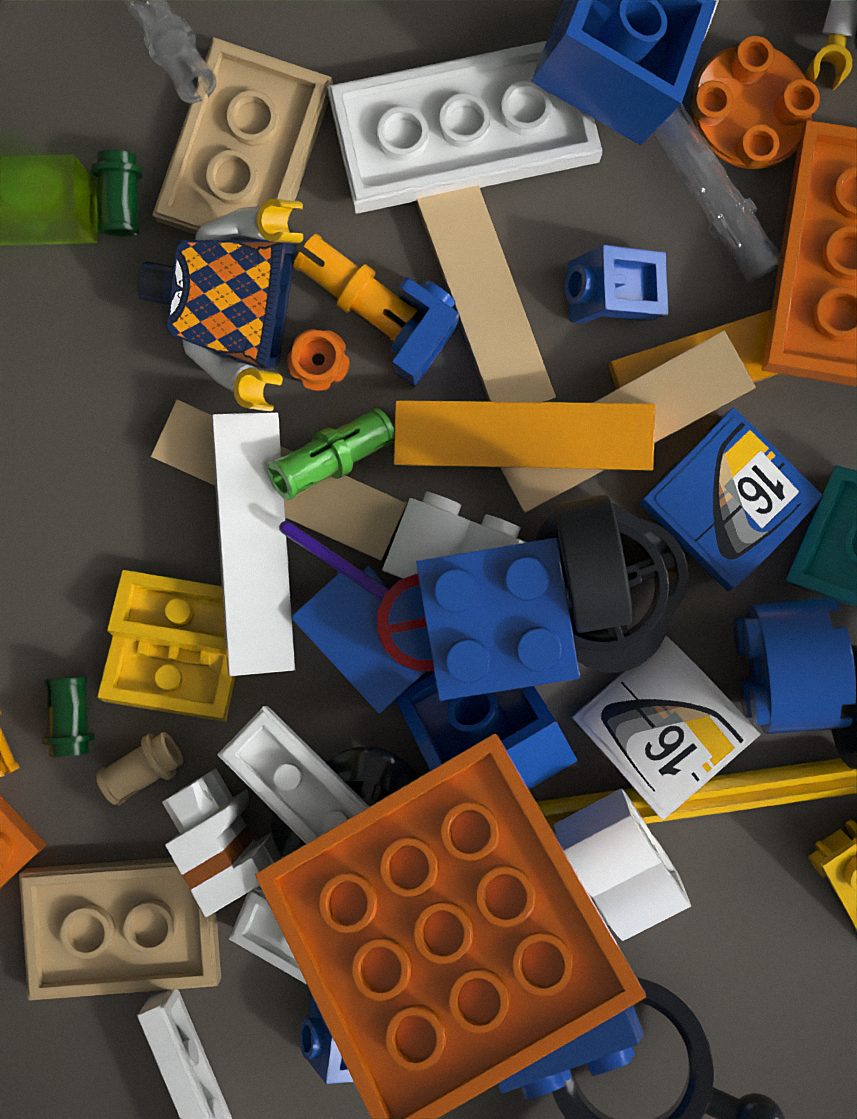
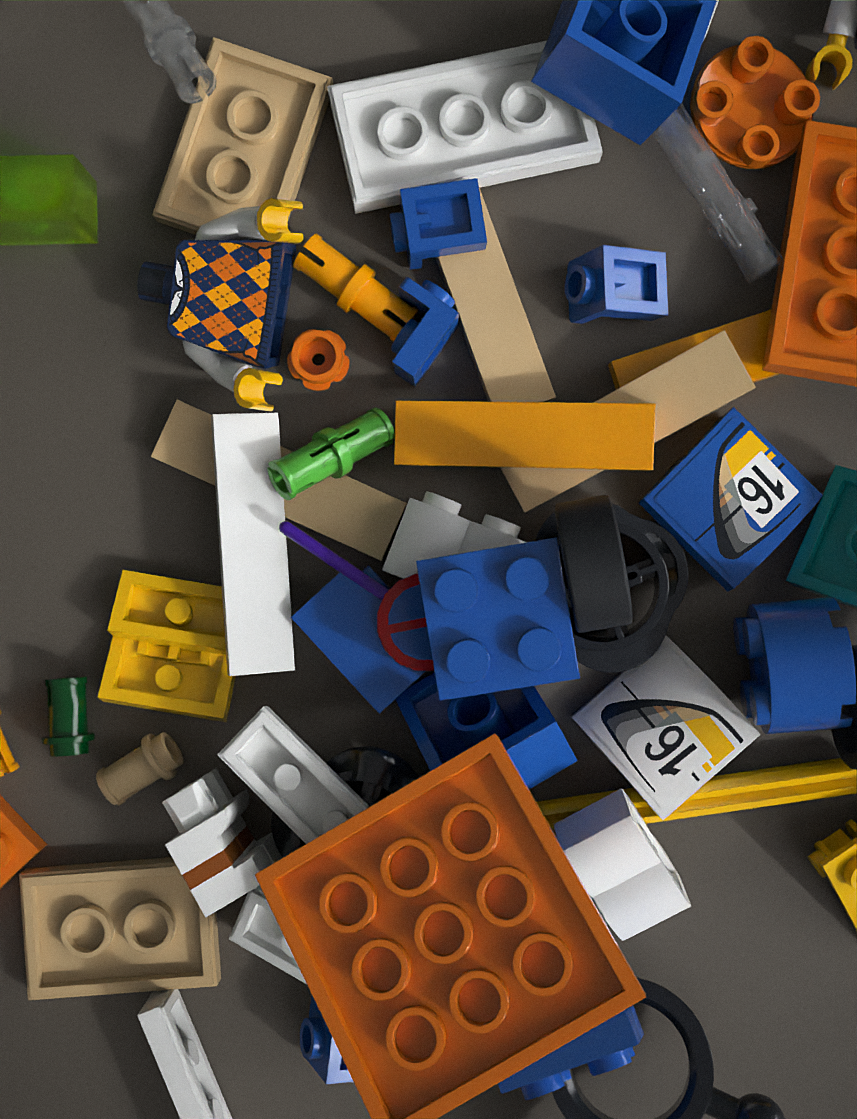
(117, 192): dark green pin -> none
(439, 221): none -> blue bracket

